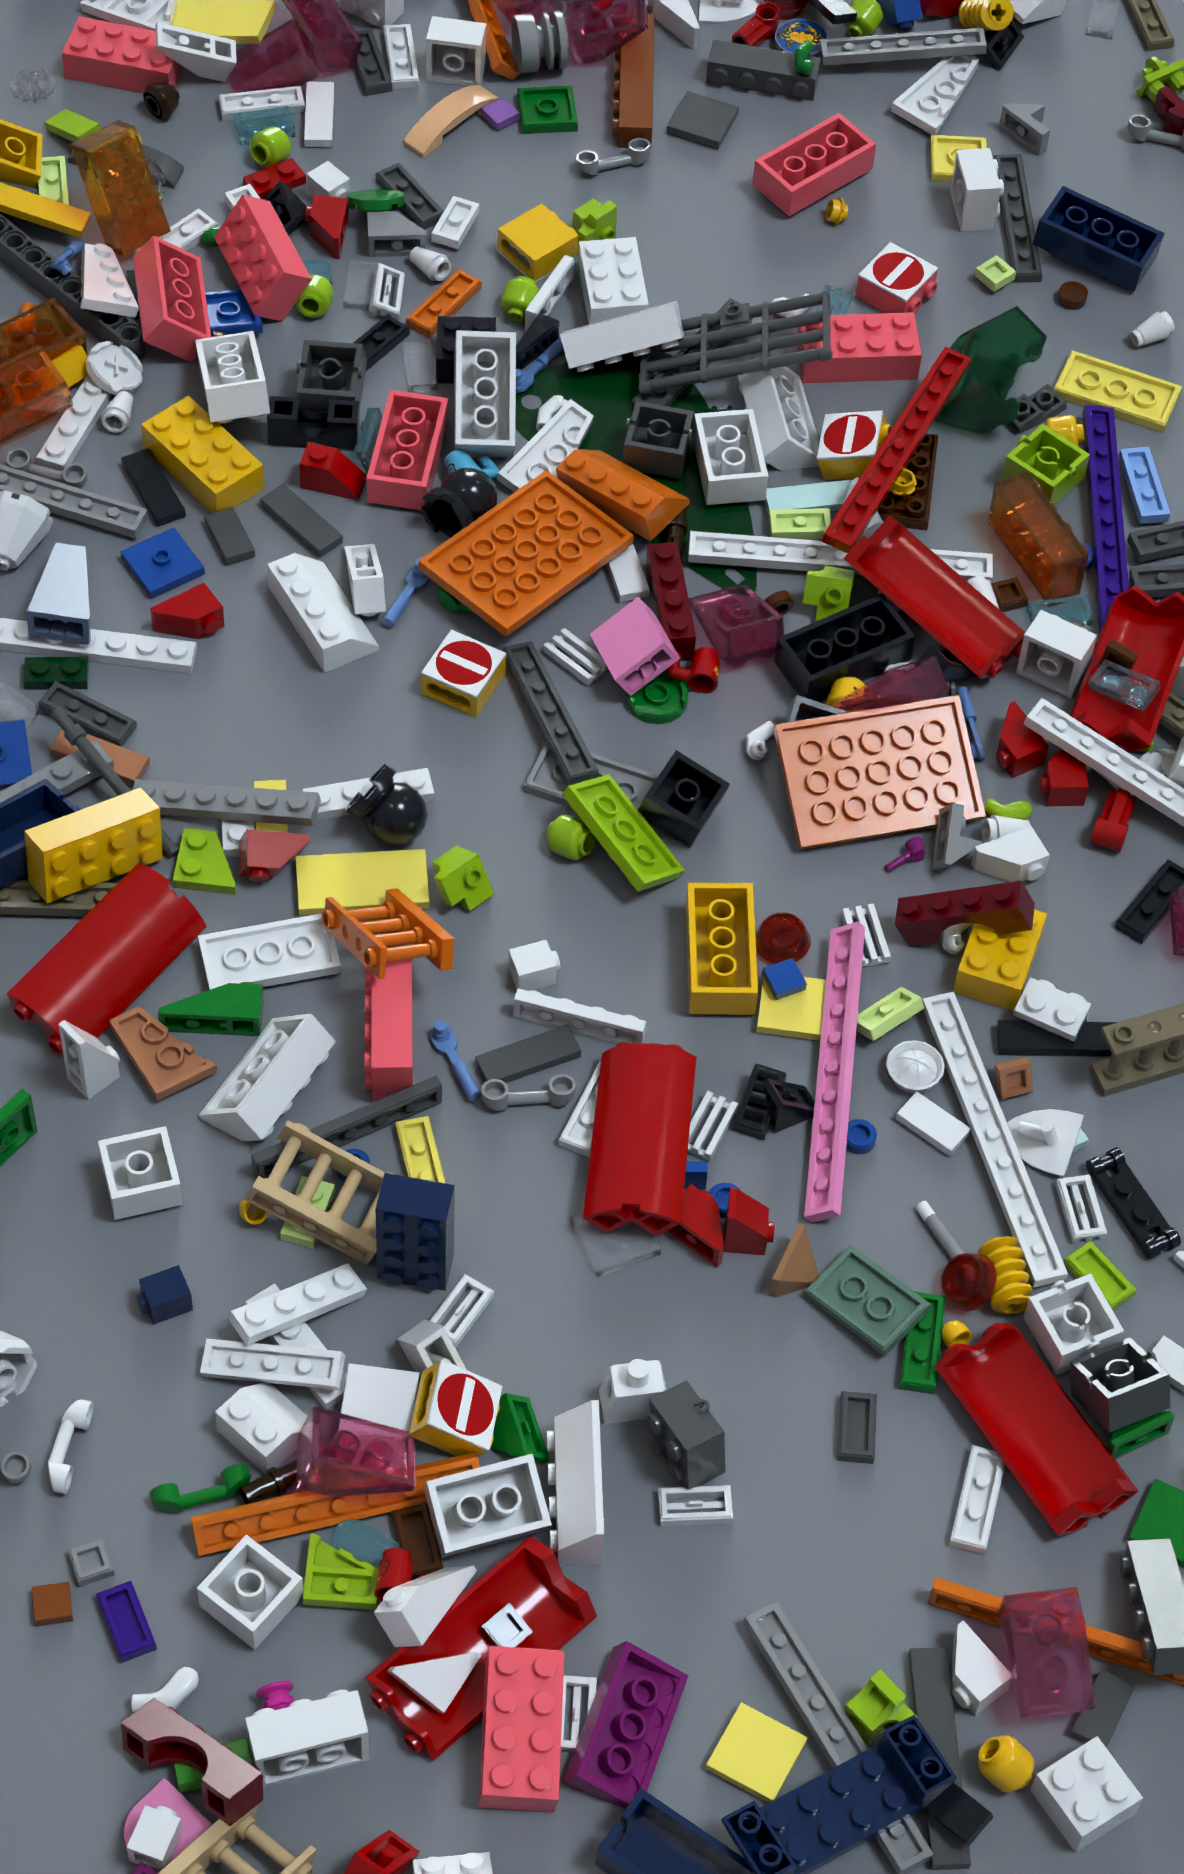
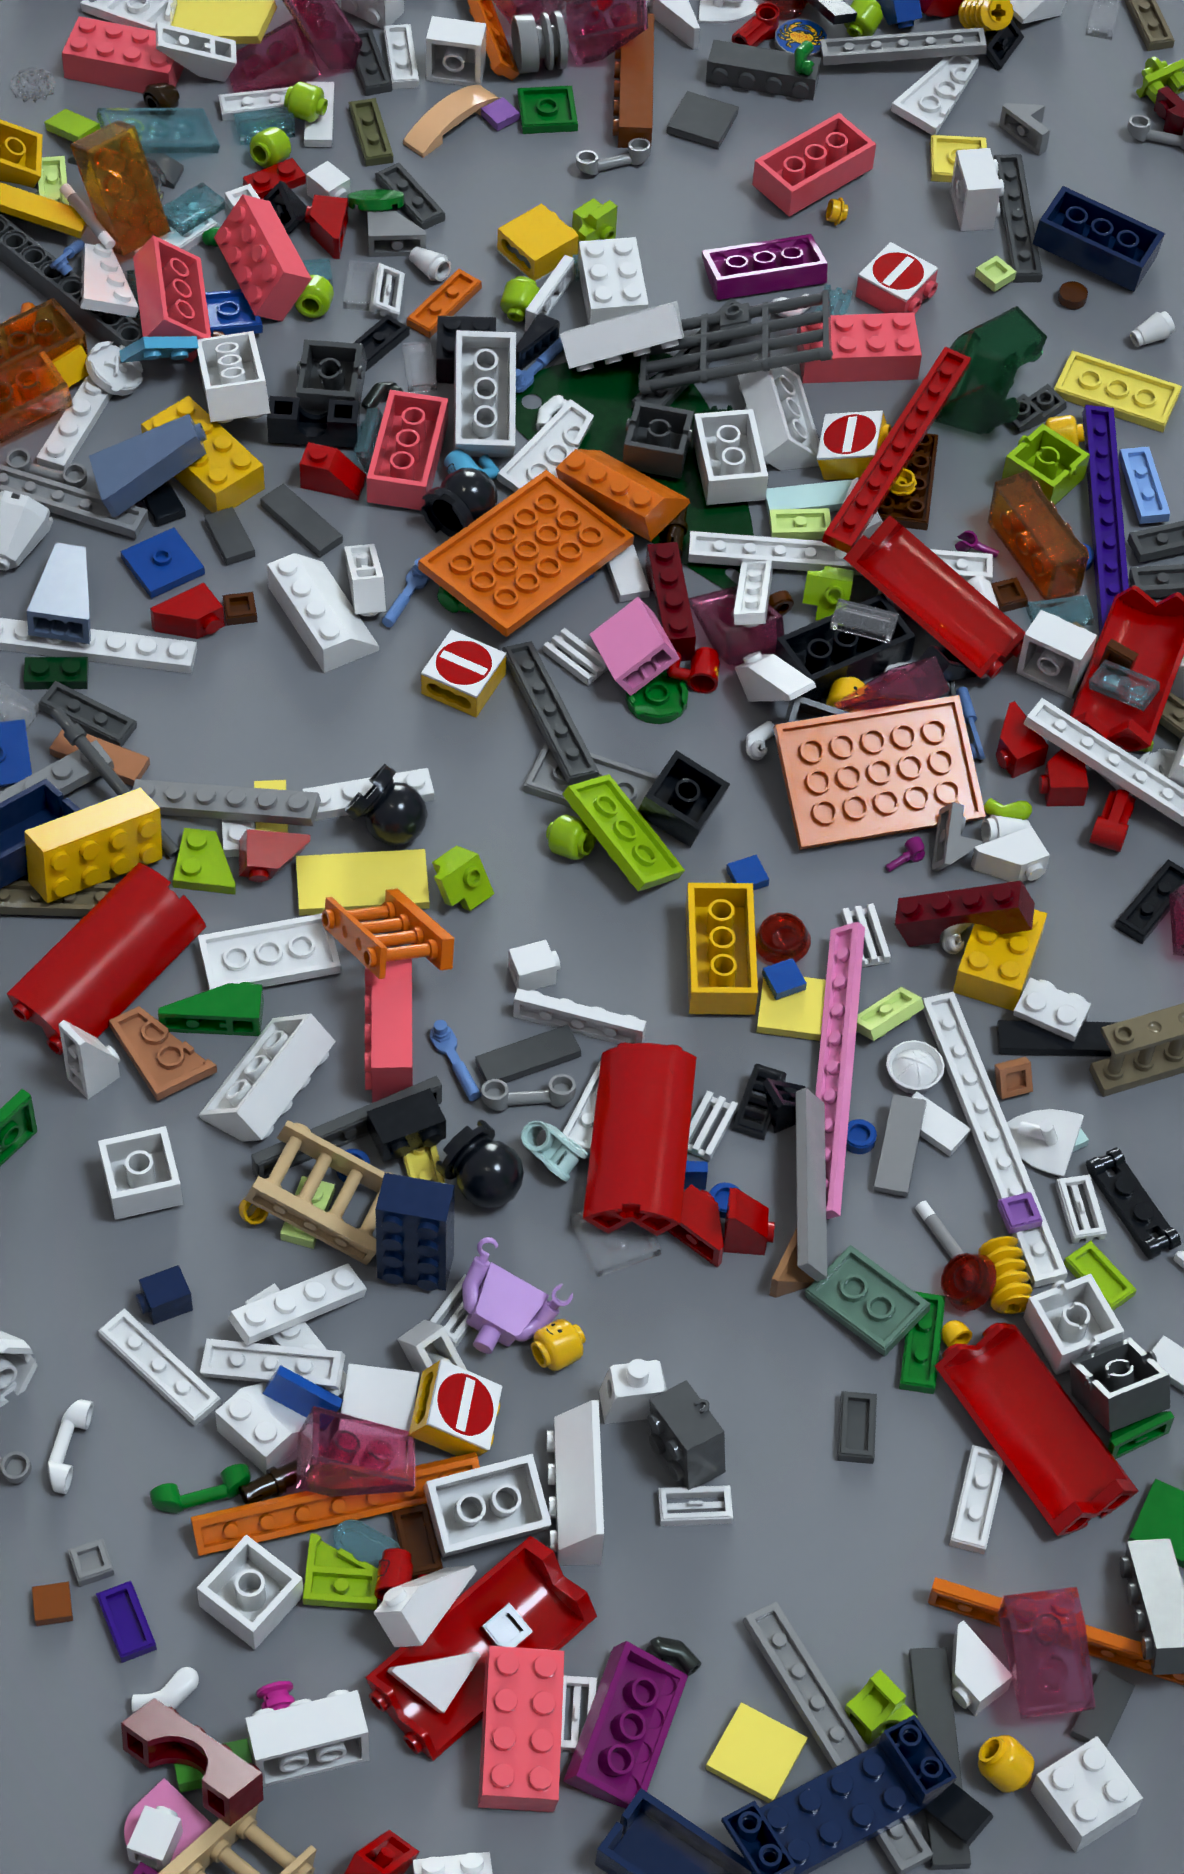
(87, 216): none -> light grey bar
(118, 412): white cone -> none
(146, 462): none -> sand blue slope
(159, 347): none -> medium azure wing
(159, 1367): none -> white tile
(166, 128): none -> clear light blue tile
(193, 208): none -> clear light blue bracket
(239, 608): none -> reddish brown tile
(299, 1393): none -> blue tile
(305, 101): none -> lime head
(370, 132): none -> olive tile
(379, 392): none -> pearl dark grey arm
(406, 1125): none -> black brick
(455, 222): white plate -> none
(485, 1169): none -> black tile
(503, 1304): none -> lavender torso
(517, 1429): green slope -> none
(557, 1152): none -> light aqua piece
(558, 1344): none -> yellow head
(676, 1650): none -> pearl dark grey arm
(748, 871): none -> blue tile
(753, 593): none -> white plate
(765, 266): none -> magenta slope
(771, 679): none -> white slope
(811, 1185): none -> light grey tile
(864, 620): none -> clear tile
(900, 1145): none -> light grey tile
(971, 541): none -> magenta hand
(1019, 1213): none -> medium lavender tile

